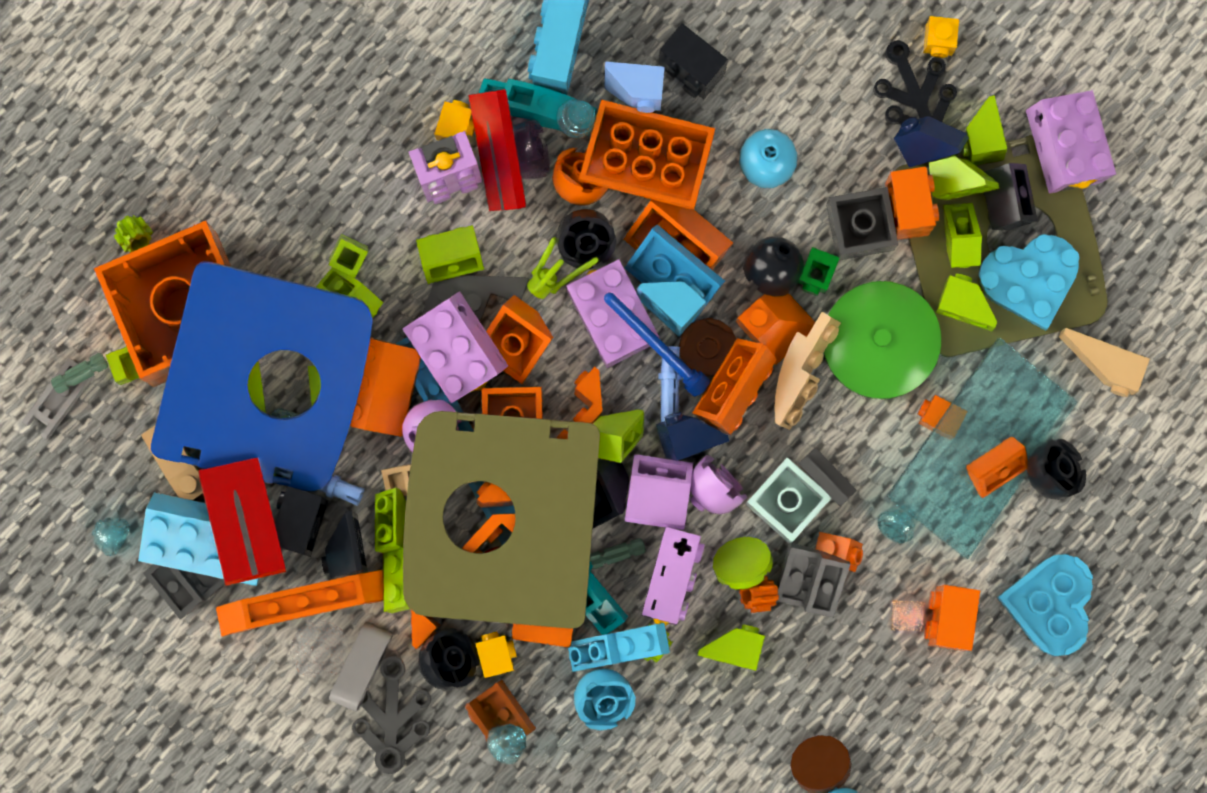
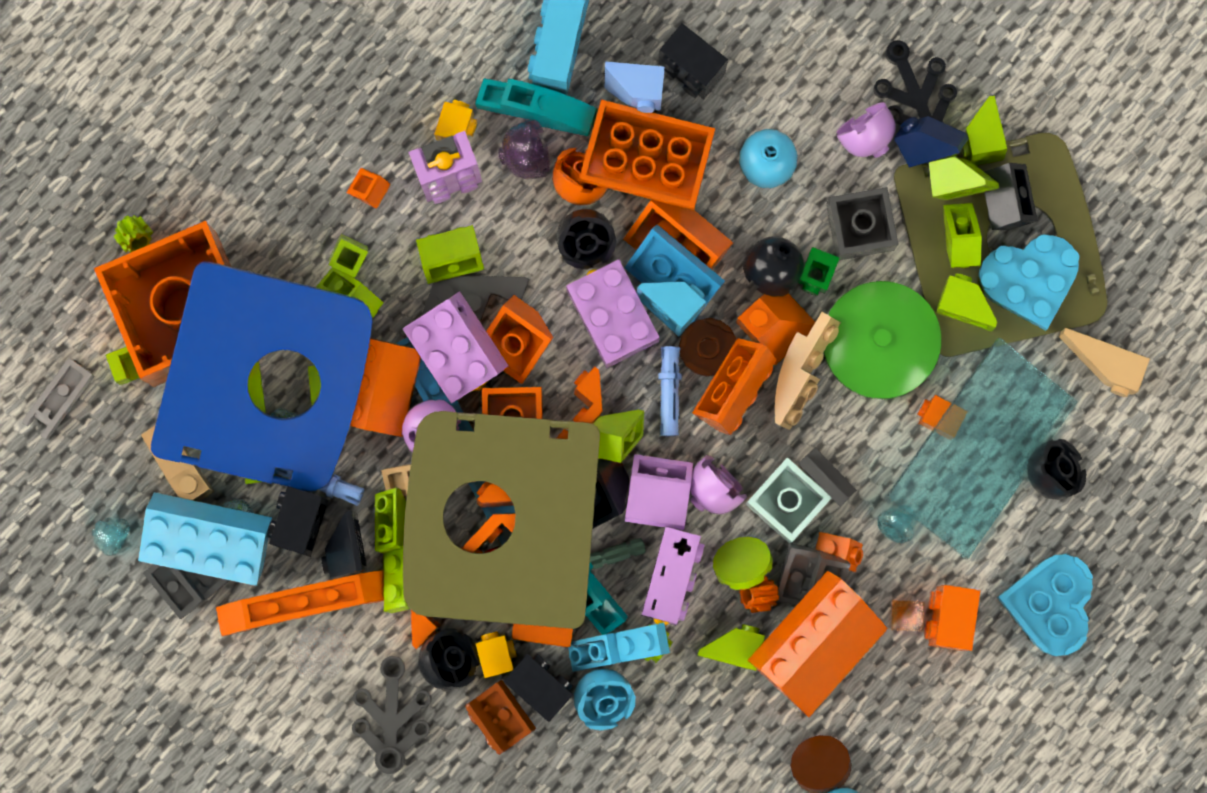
(79, 373): sand green axle -> none
(241, 521): red tile -> none
(360, 667): light grey beam -> none
(368, 187): none -> orange slope
(497, 150): red tile -> none
(506, 743): clear light blue cone -> none
(539, 687): none -> black brick
(545, 279): lime plant -> none
(576, 118): clear light blue cone -> none
(687, 436): dark blue slope -> none
(694, 381): blue piece -> none
(818, 643): none -> orange slope
(869, 132): none -> lavender cylinder
(912, 202): orange brick -> none
(941, 36): yellow brick -> none
(998, 466): orange slope -> none
(1070, 141): lavender piece -> none

